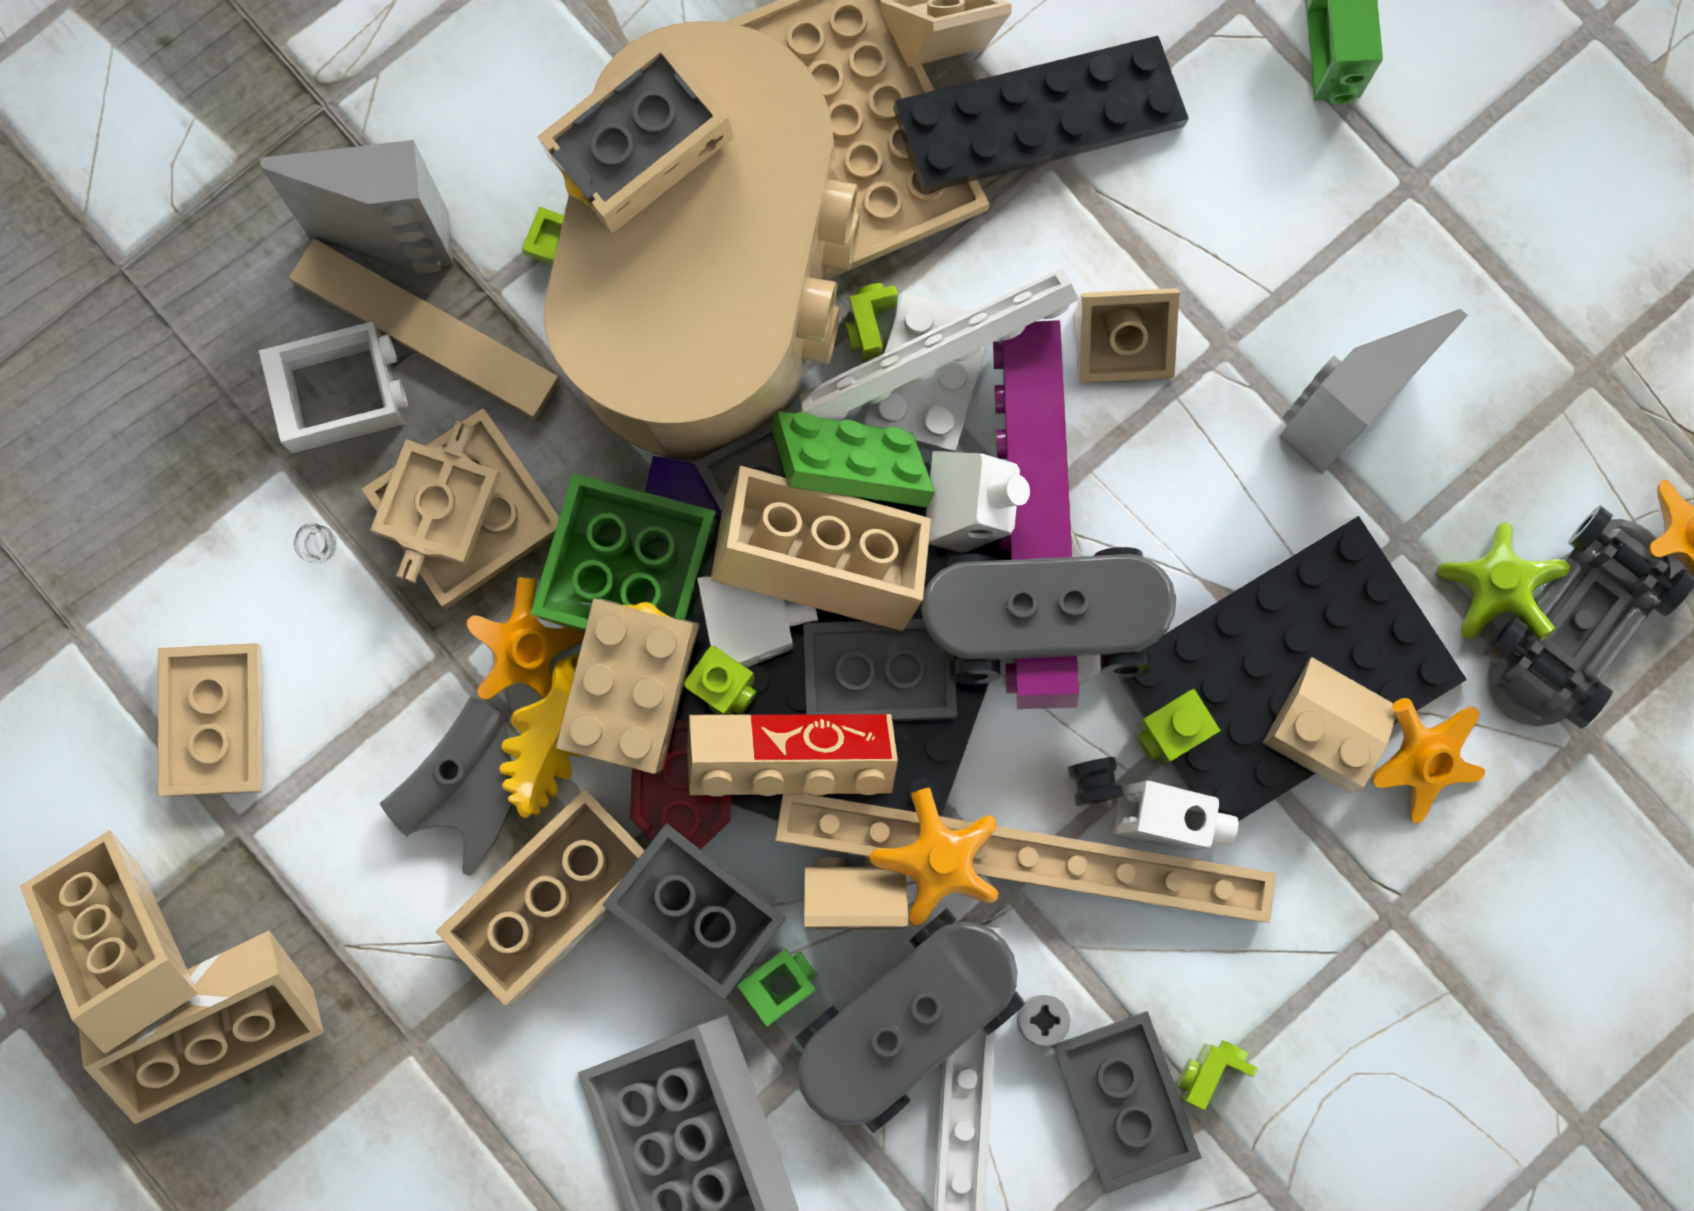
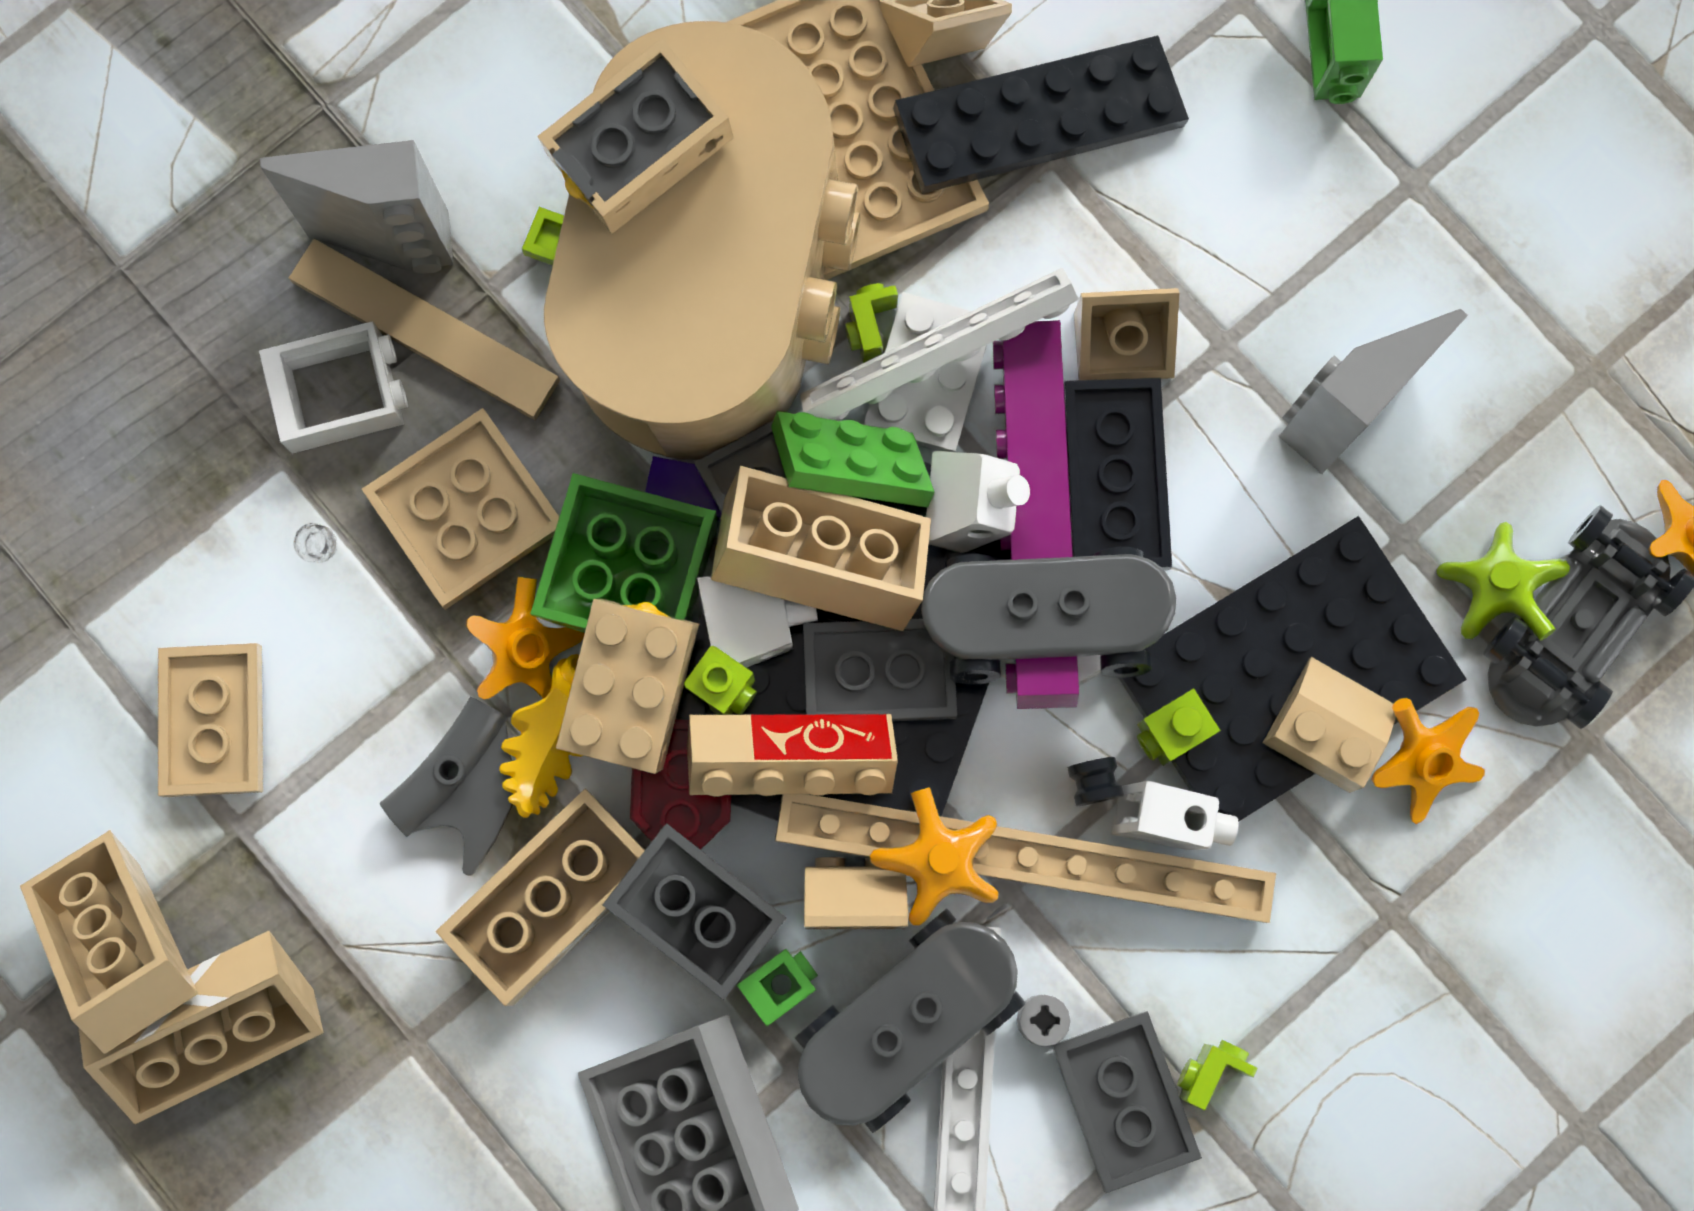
(435, 502): tan plate -> none
(1117, 467): none -> black plate

